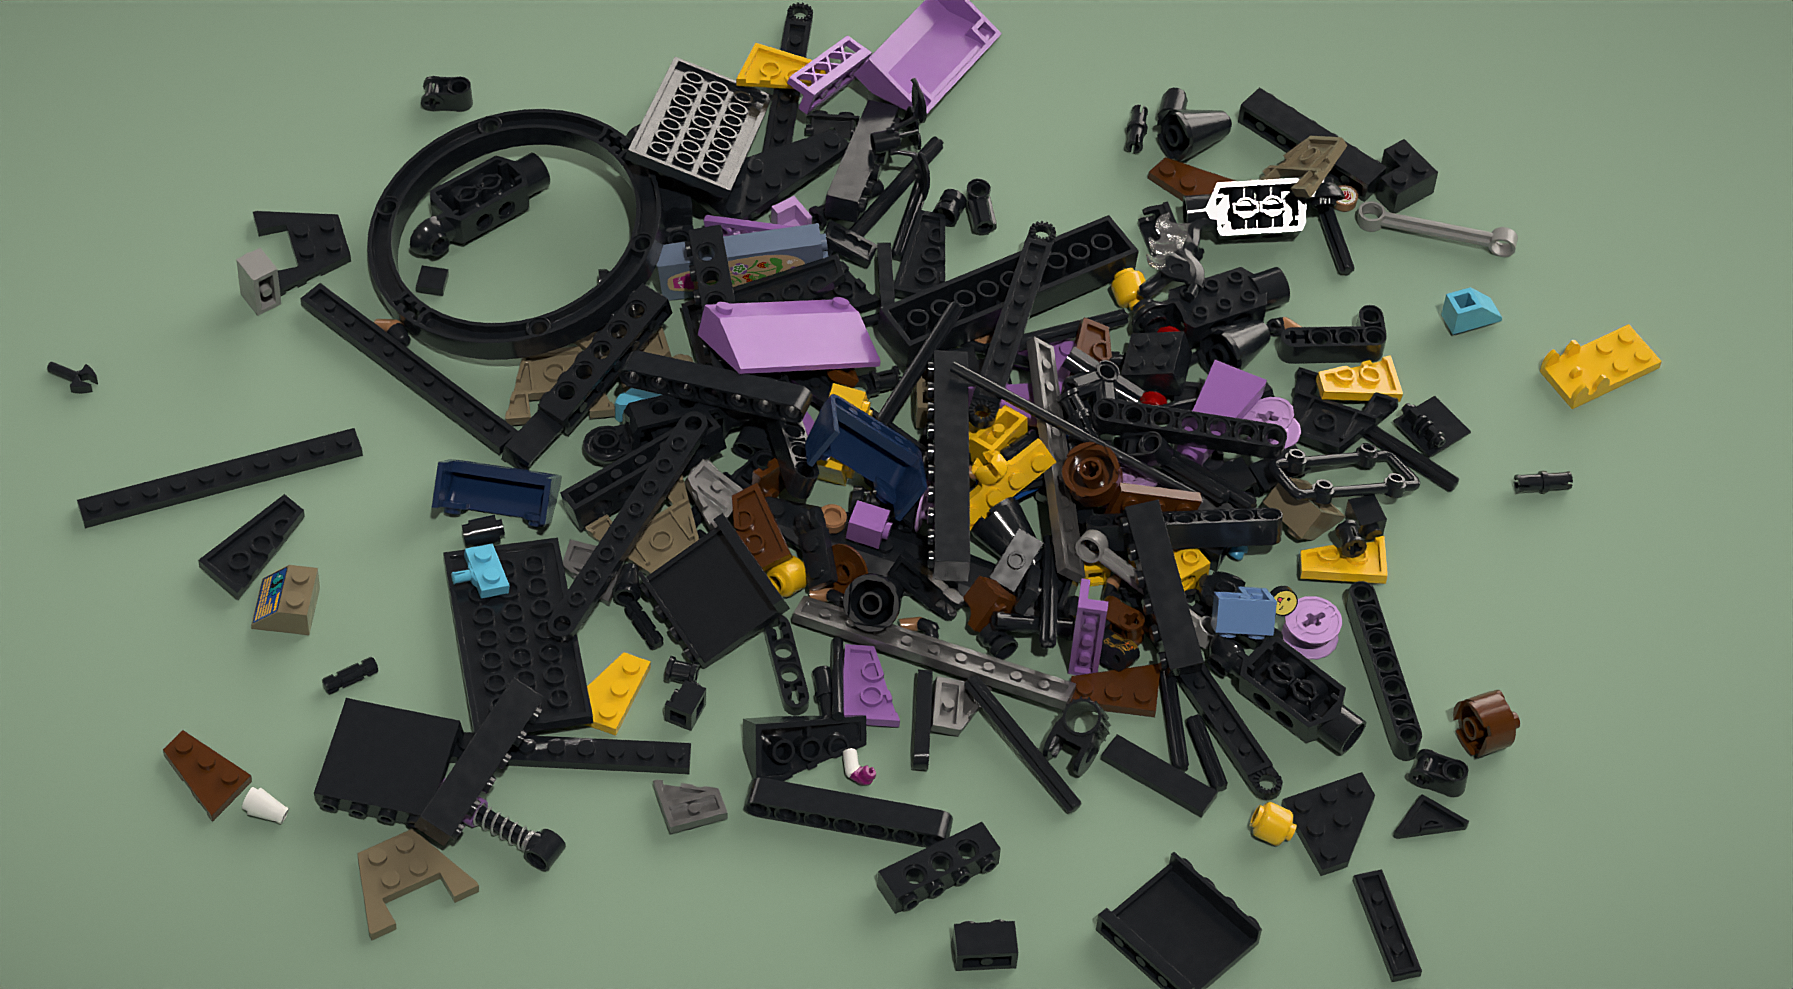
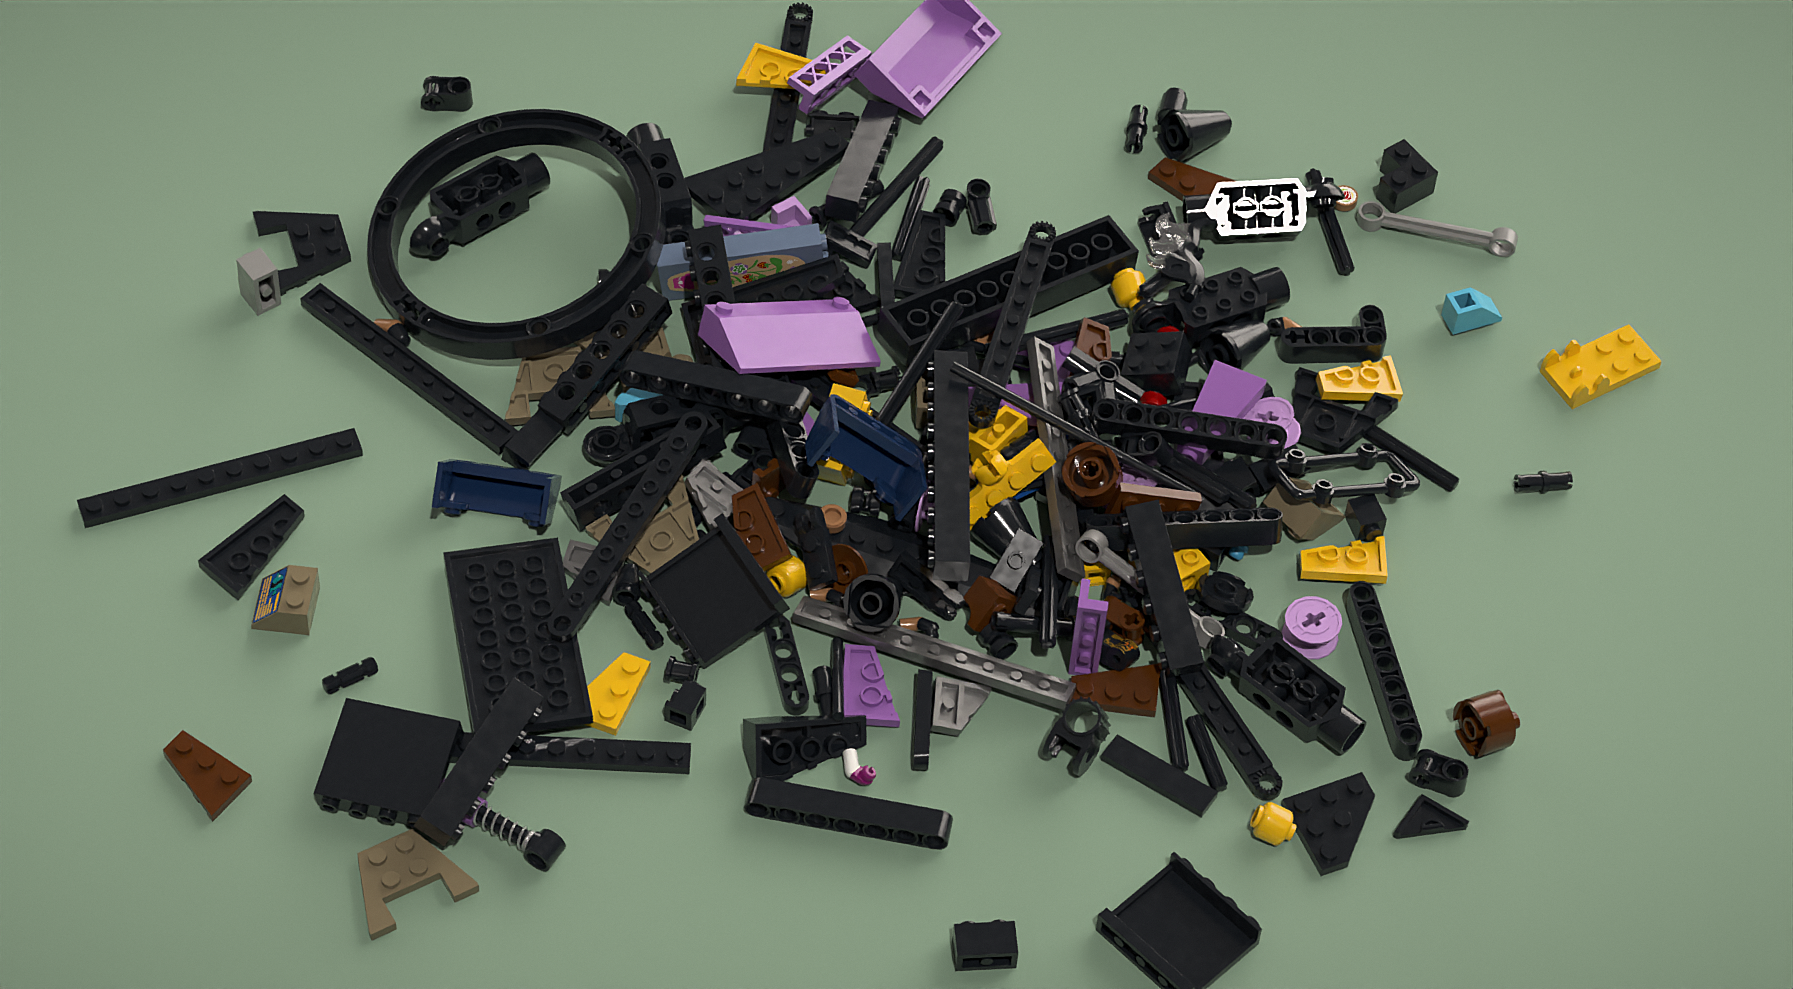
(76, 377): black bar -> none
(264, 806): white cone -> none
(432, 280): black tile -> none
(483, 531): black brick -> none
(483, 571): medium azure plate -> none
(689, 805): flat silver wing -> none
(699, 128): plate -> none
(868, 524): medium lavender brick -> none
(891, 139): black plant -> none
(947, 854): black brick -> none
(1022, 744): black axle -> none
(1245, 612): medium blue brick -> none
(1286, 600): light yellow tile -> none
(1288, 128): black brick -> none
(1310, 162): dark tan wing -> none
(1350, 538): black bush -> none
(1387, 925): black tile -> none
(1431, 426): black hinge -> none

